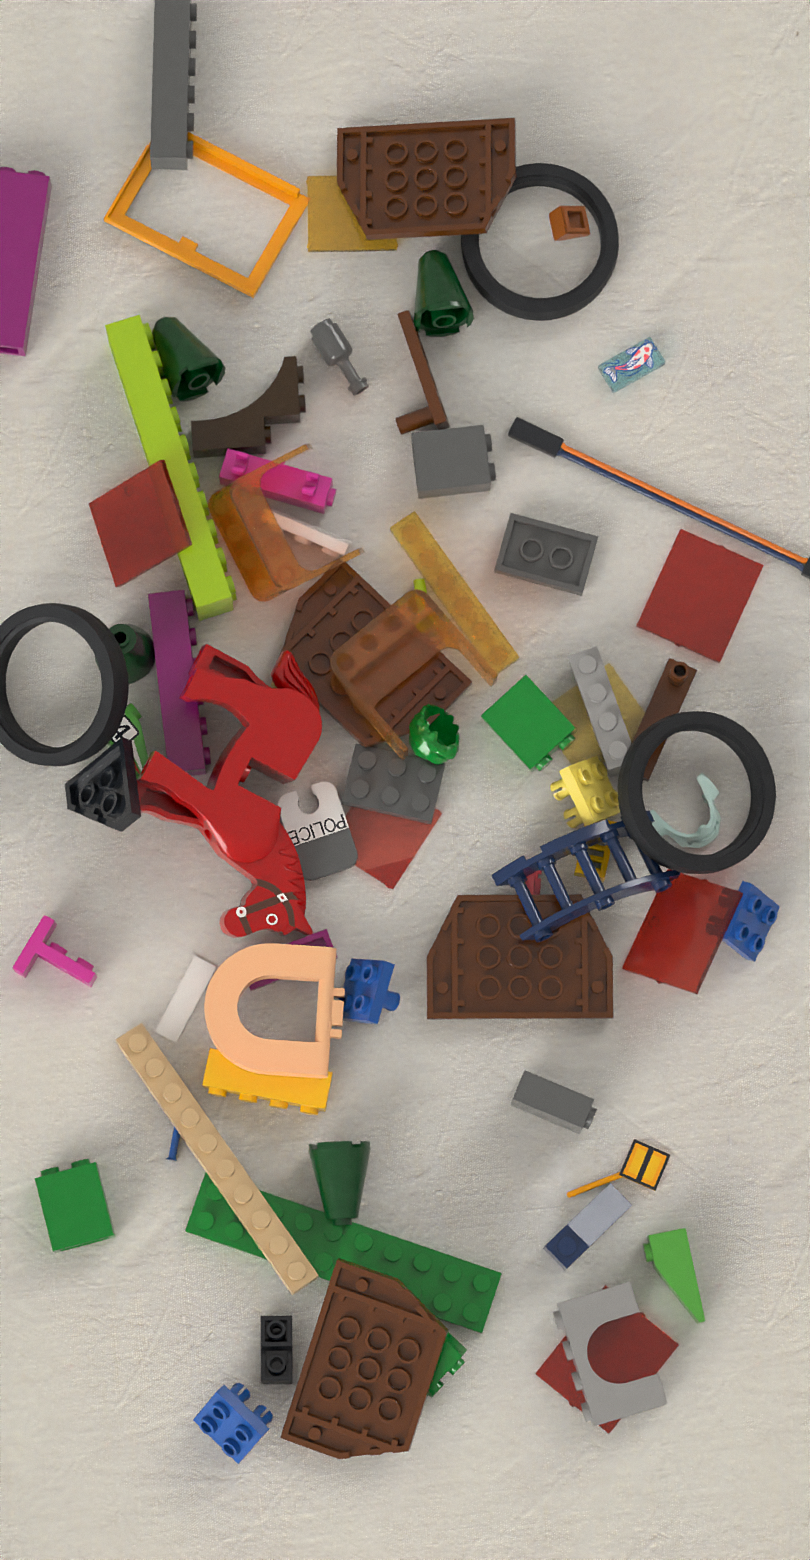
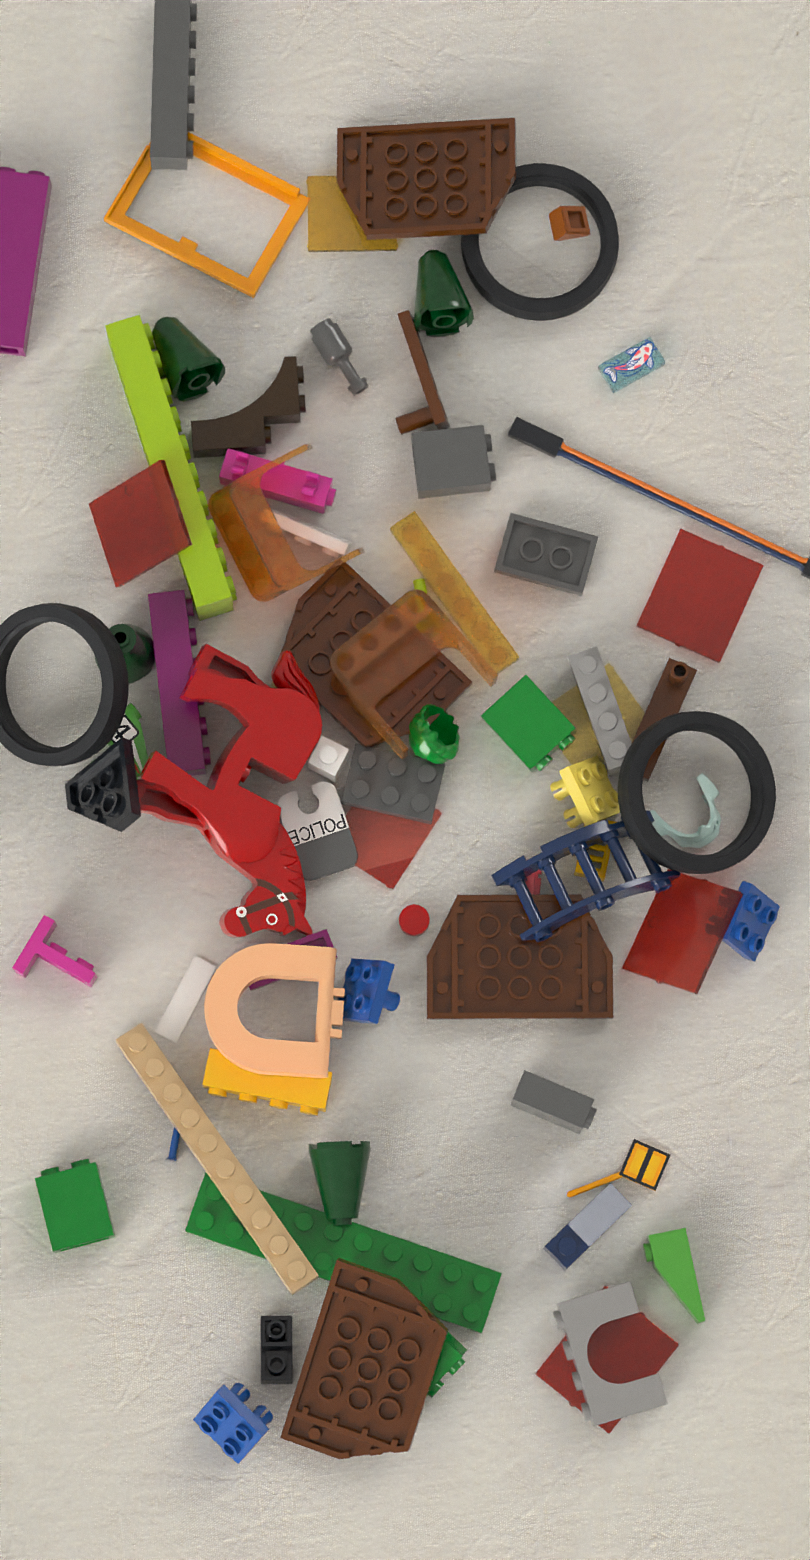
(328, 759): none -> white brick
(414, 920): none -> red tile

